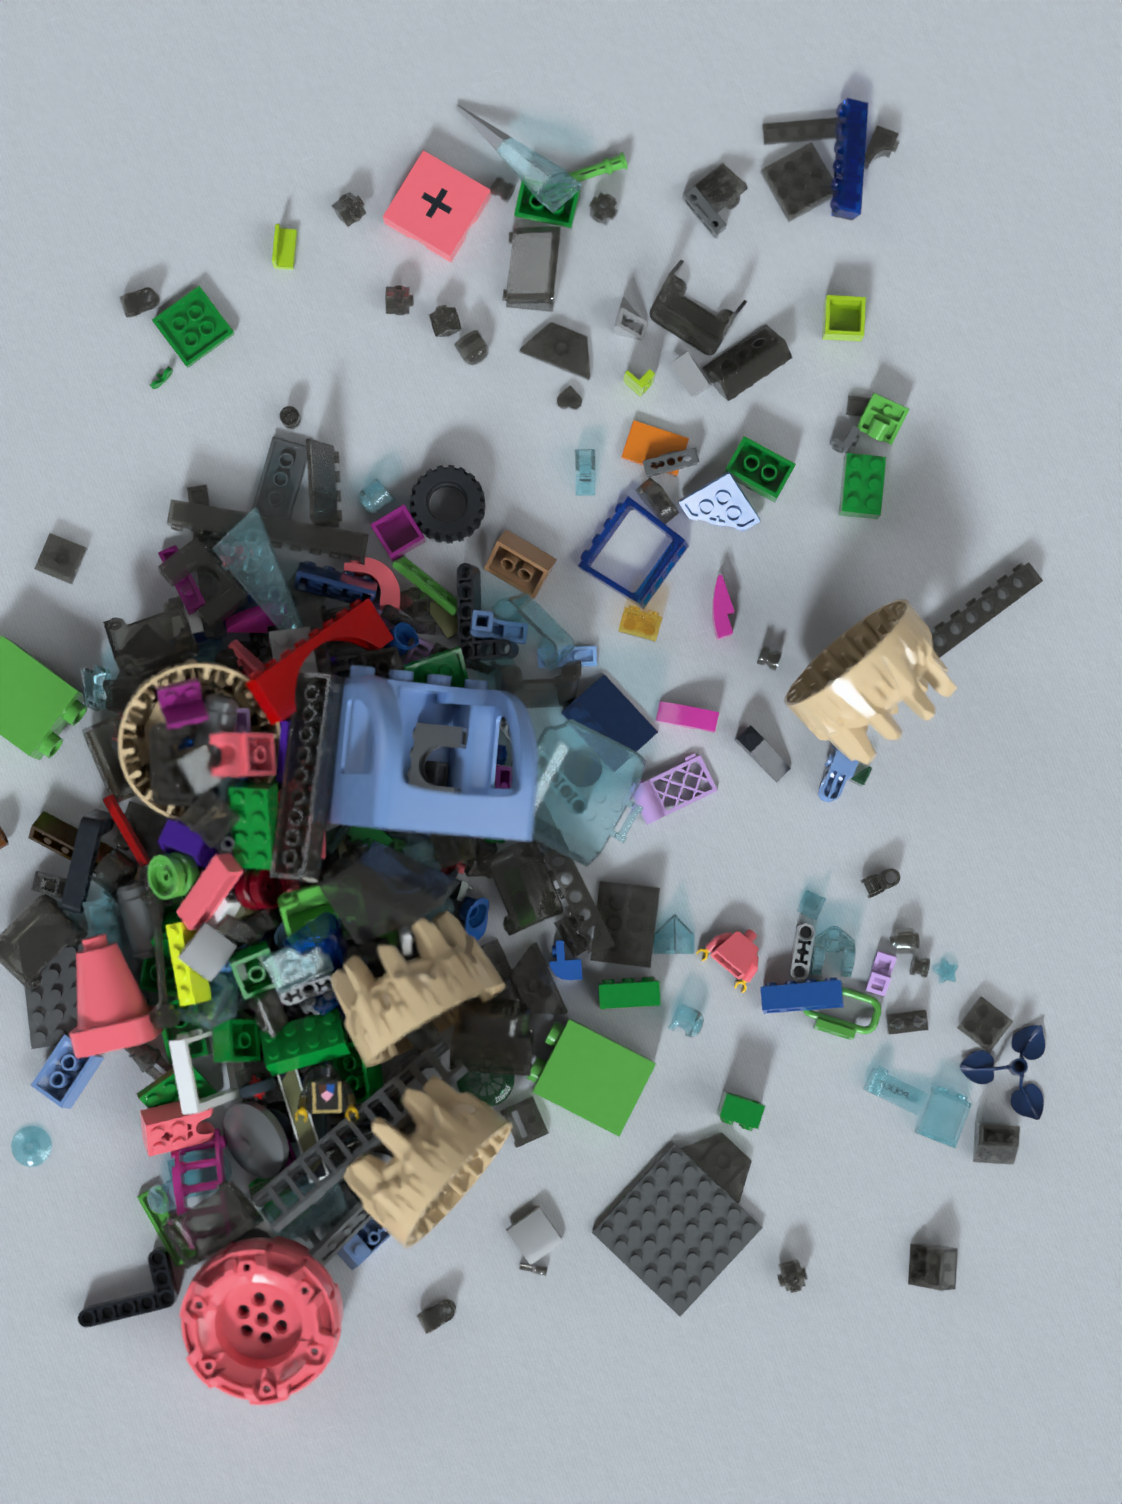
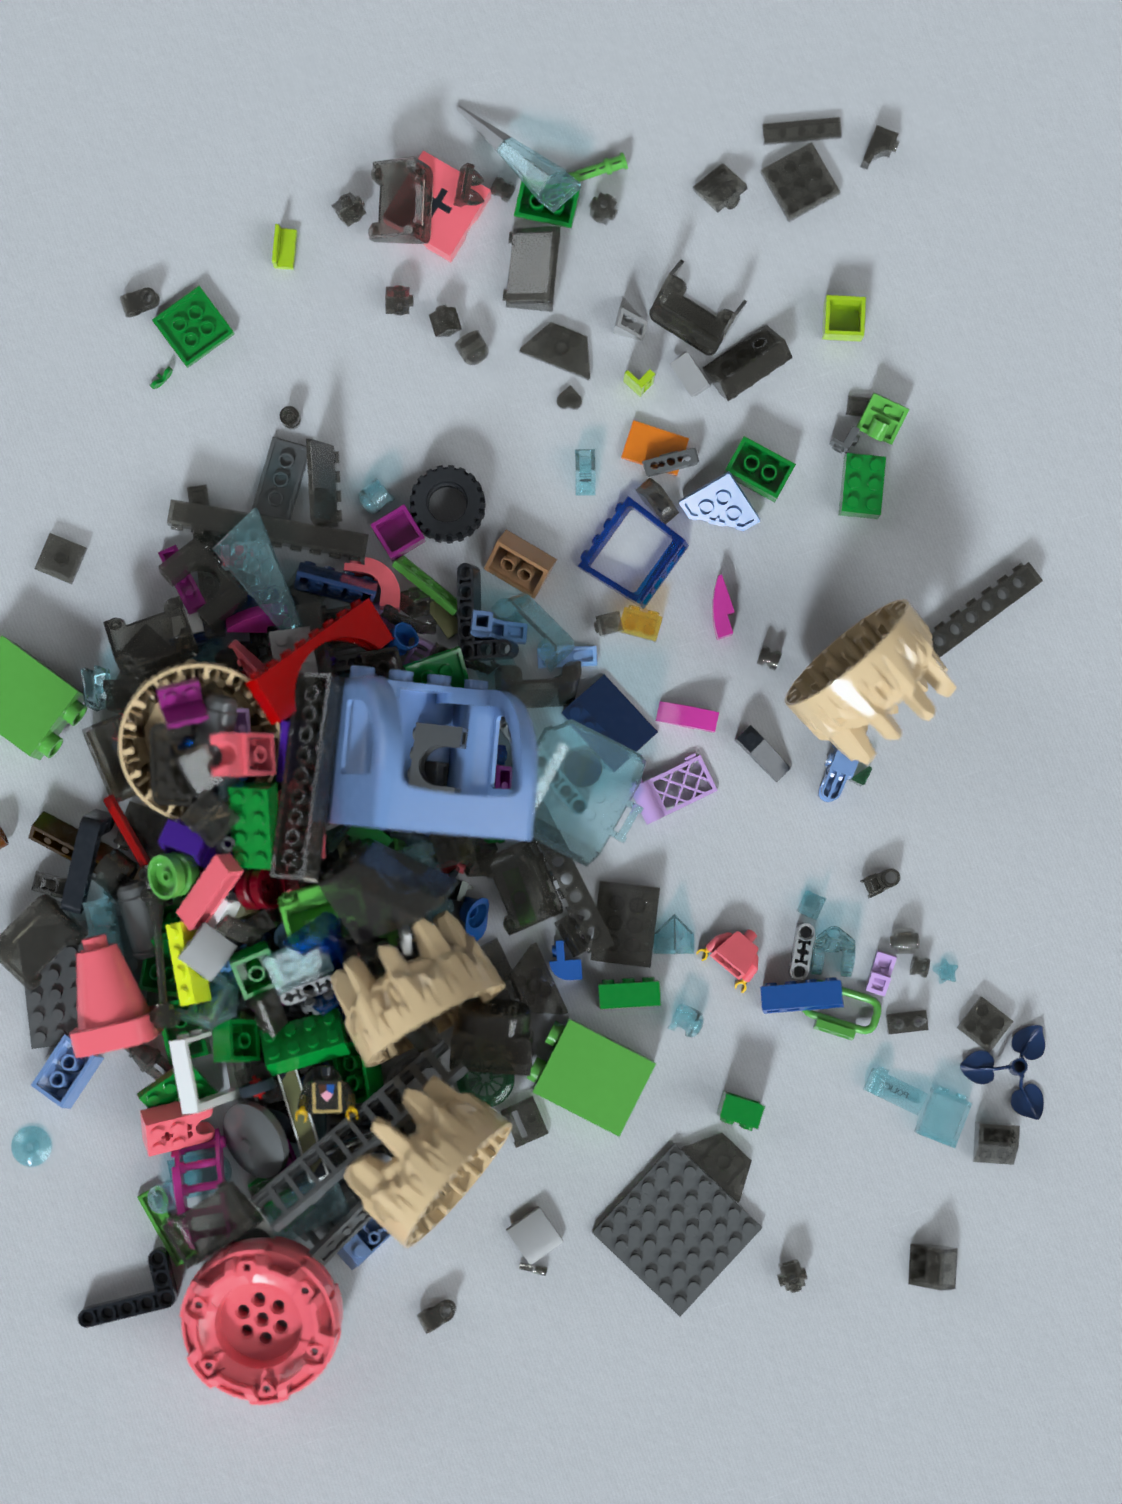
(403, 201): none -> clear smoke windscreen
(467, 178): none -> clear smoke tile
(608, 623): none -> clear smoke bracket
(704, 211): dark grey piece -> none
(849, 159): clear blue brick -> none

